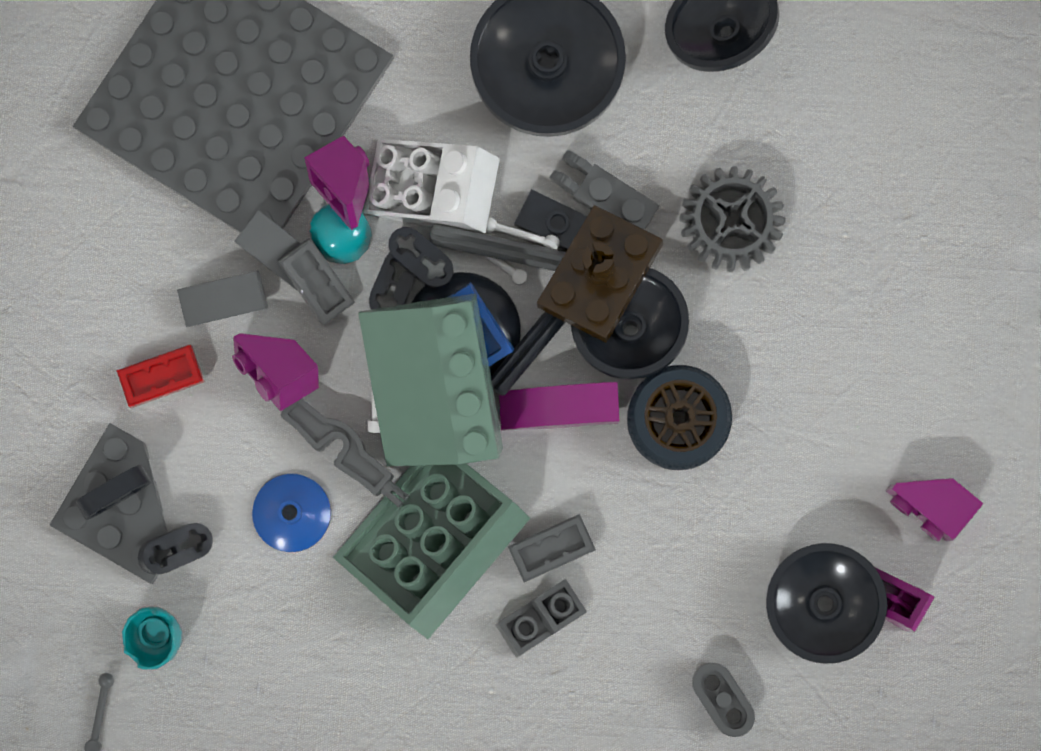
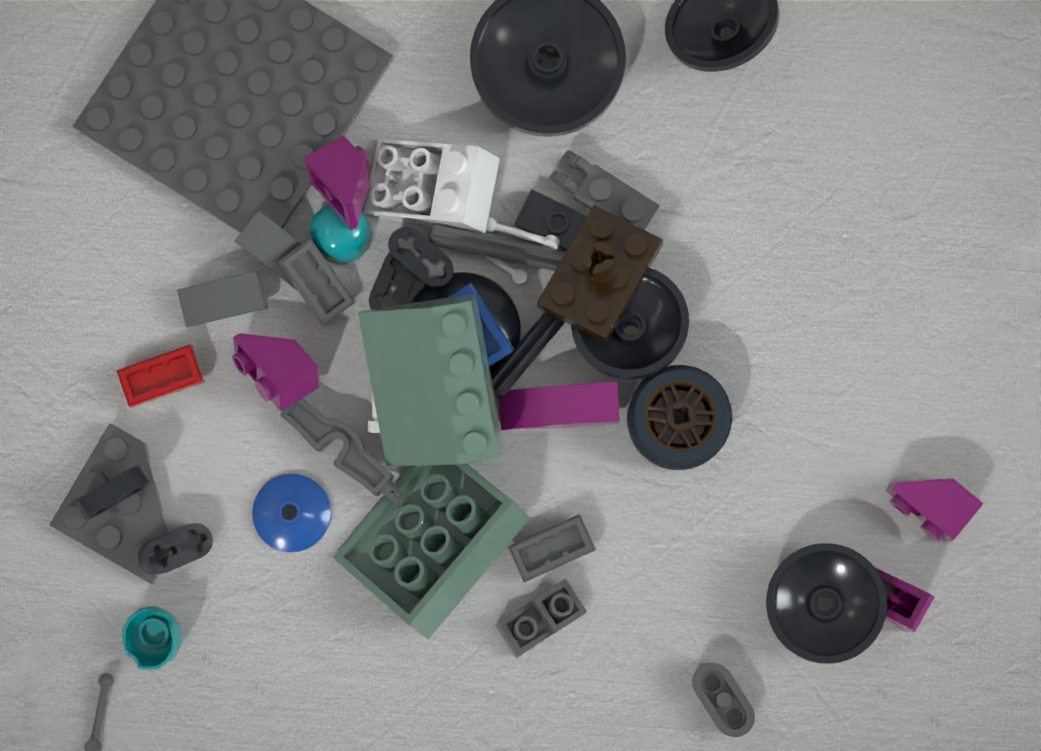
(746, 230): dark grey gear -> none

